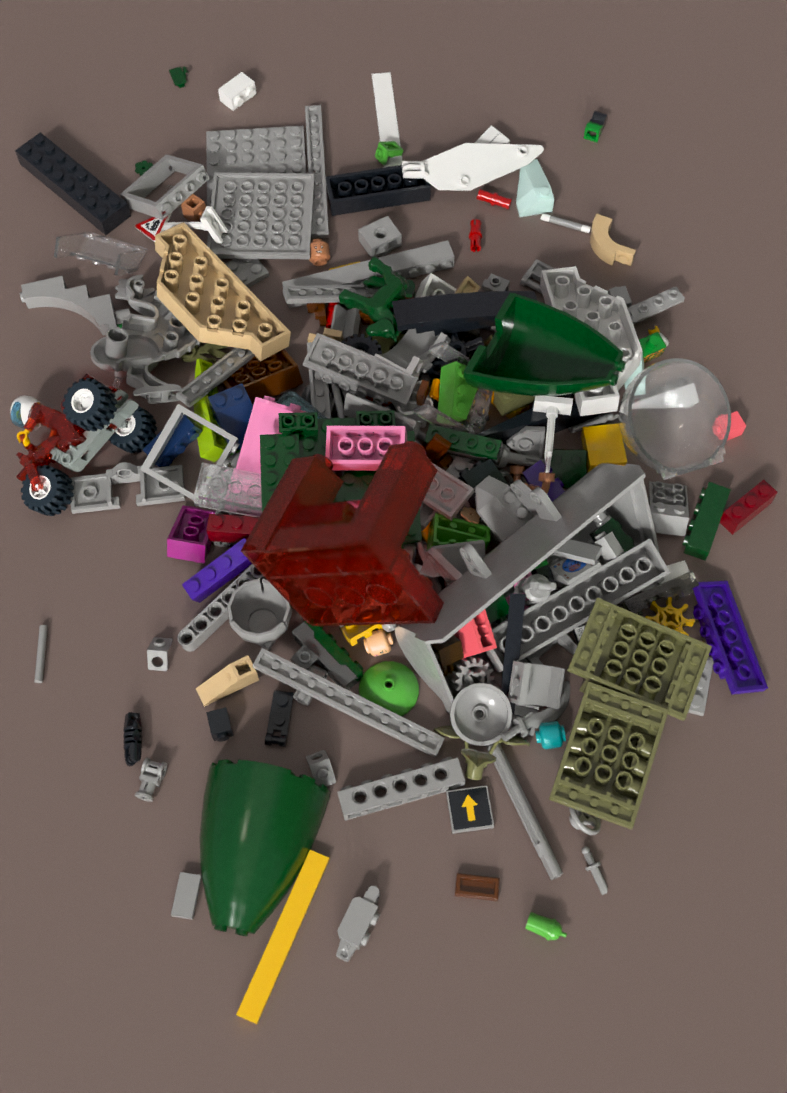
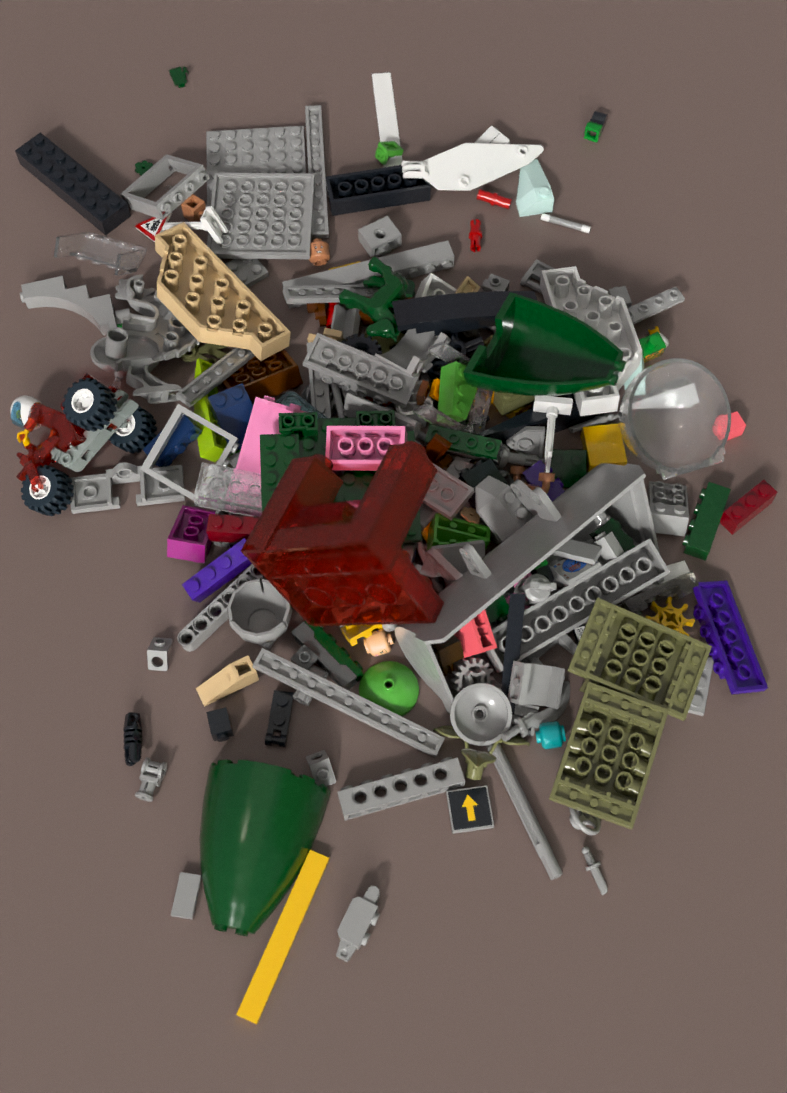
(41, 654): light grey bar -> none
(237, 91): white brick -> none
(477, 887): reddish brown tile -> none
(544, 927): bright green piece -> none
(604, 246): tan arch -> none

